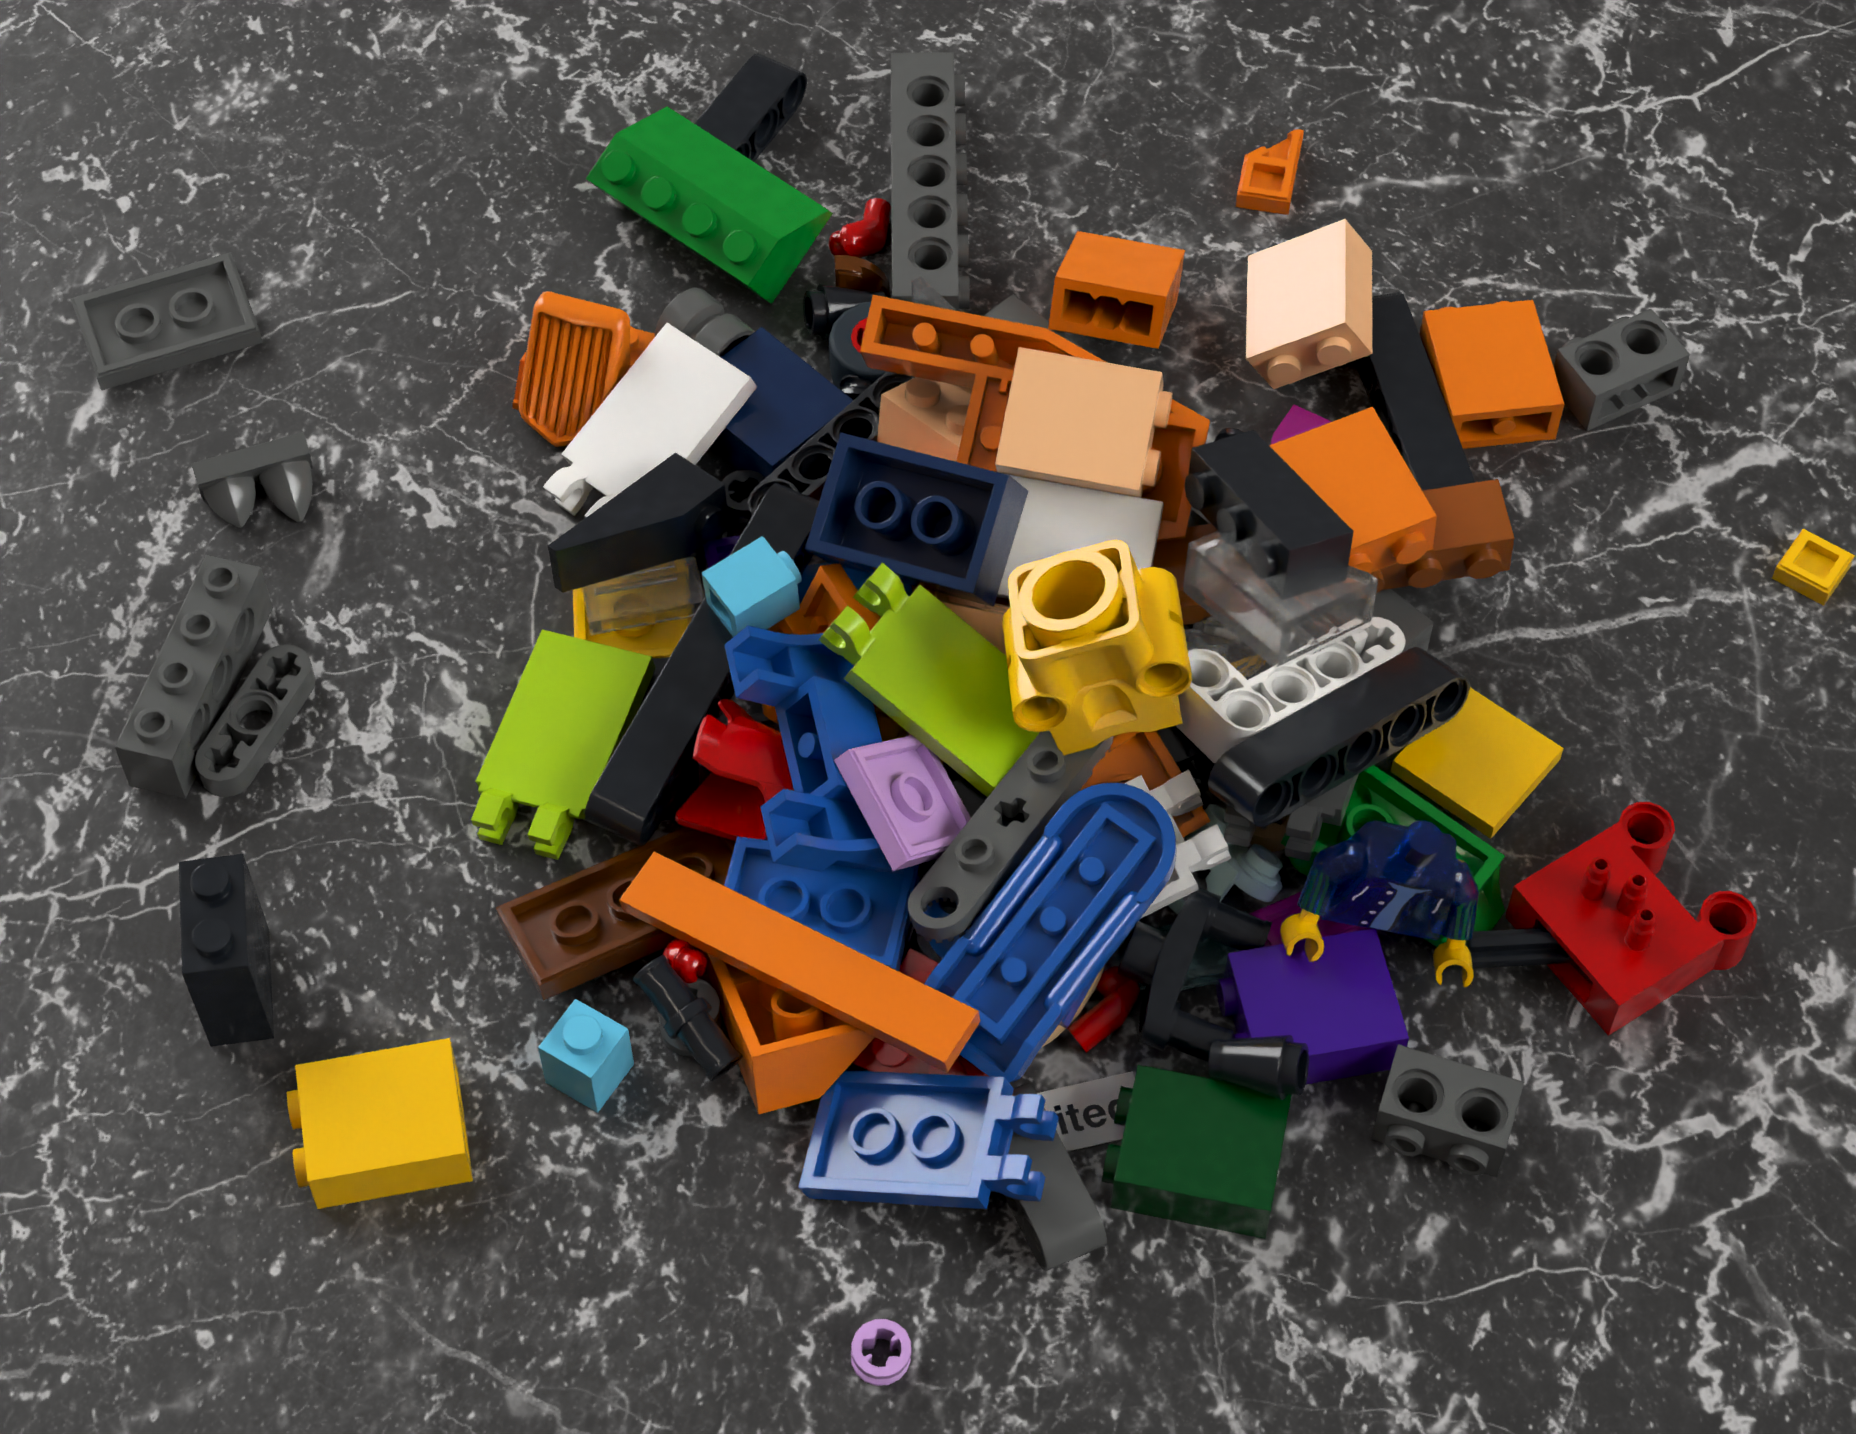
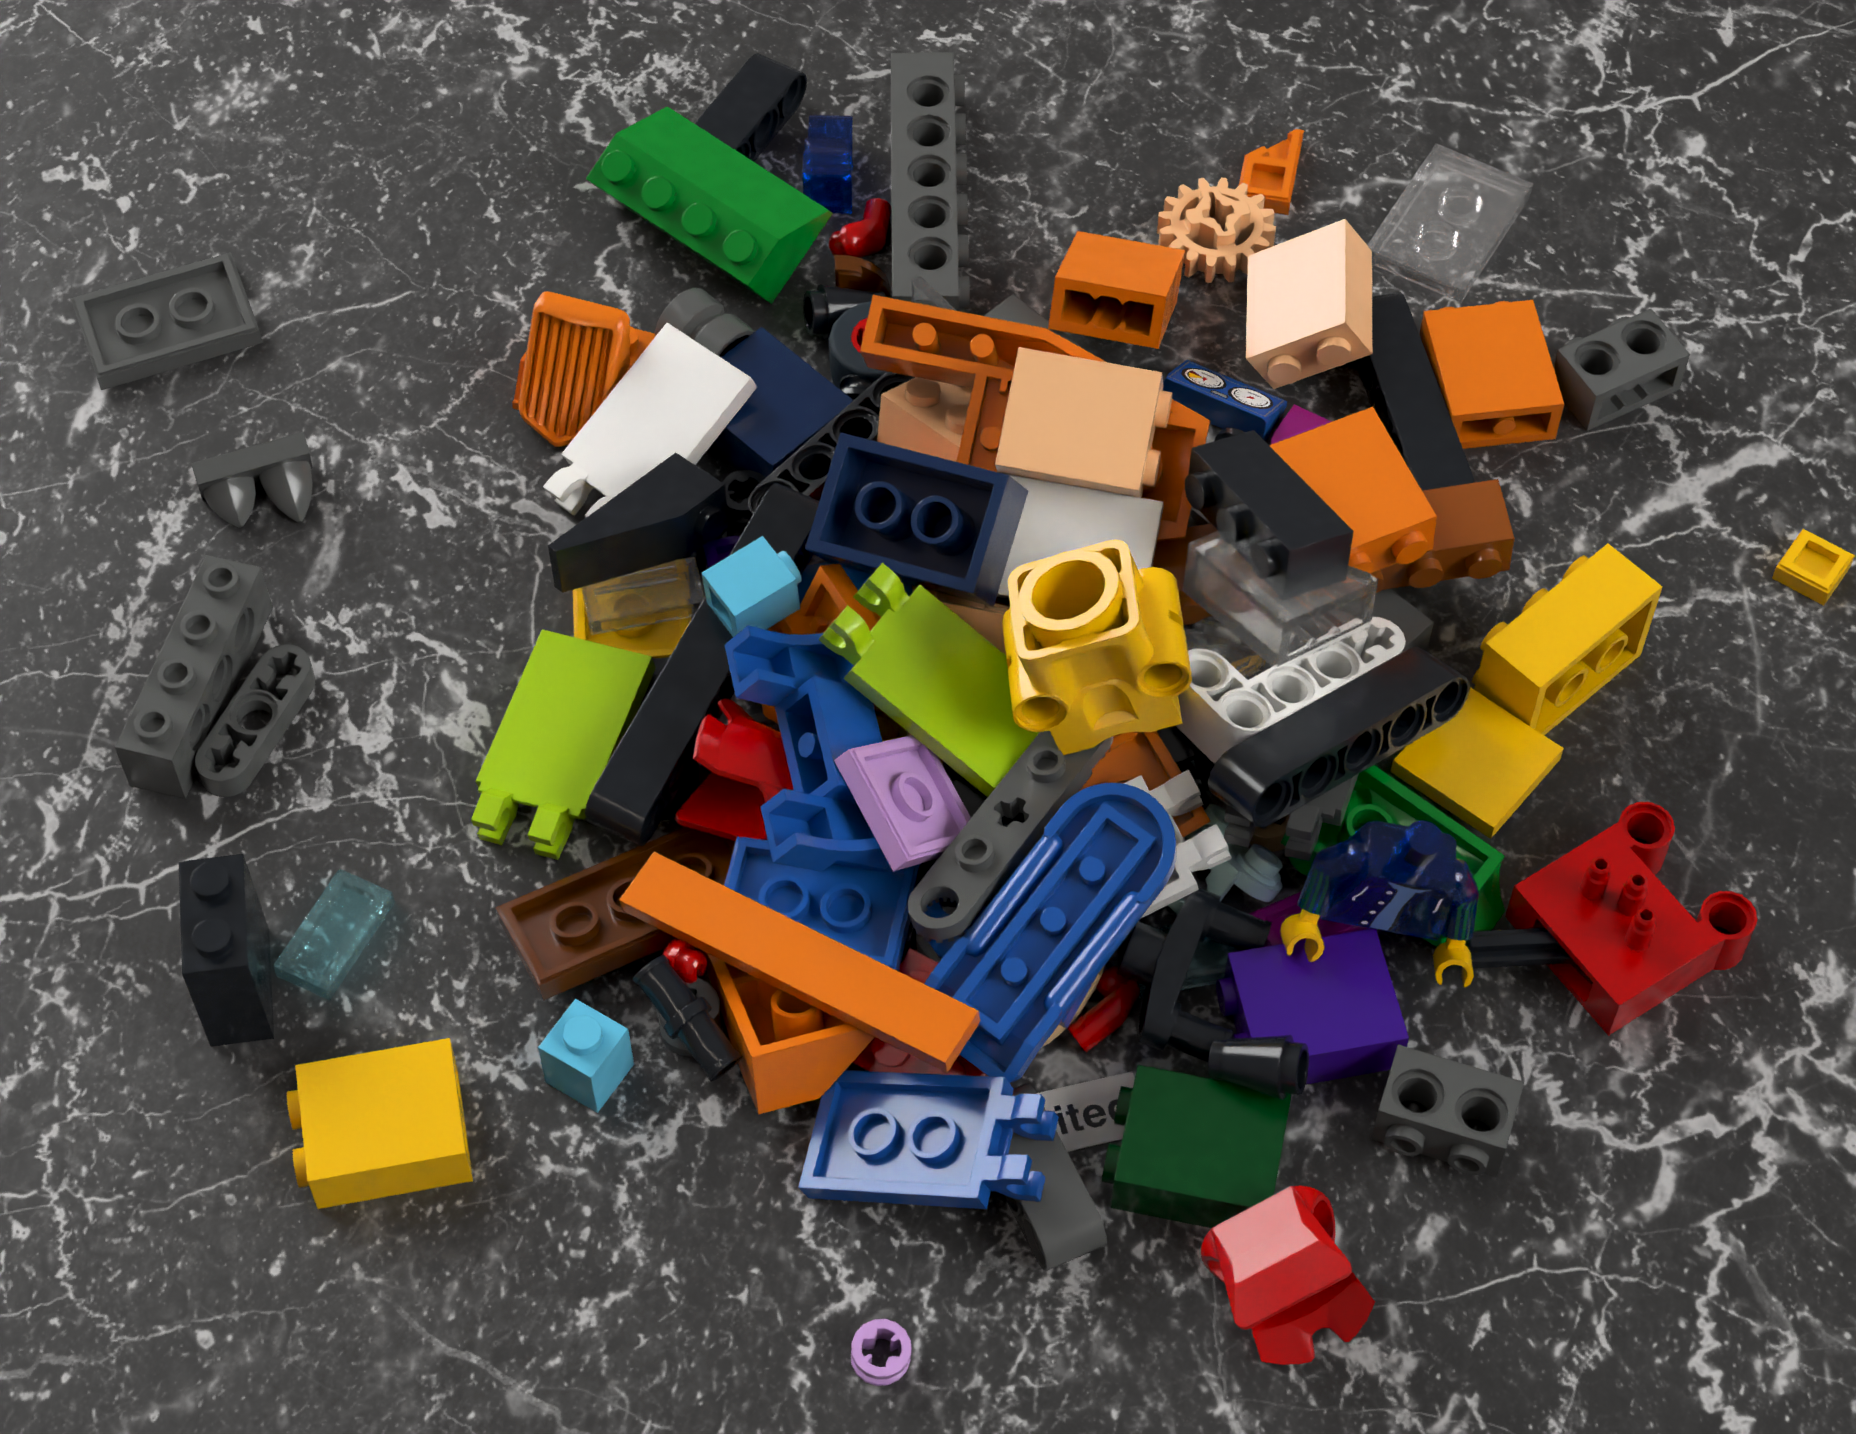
(334, 934): none -> clear light blue tile
(829, 162): none -> clear blue leg
(1216, 228): none -> light nougat gear
(1224, 399): none -> blue slope
(1287, 1274): none -> red piece
(1448, 222): none -> clear tile
(1568, 640): none -> yellow brick

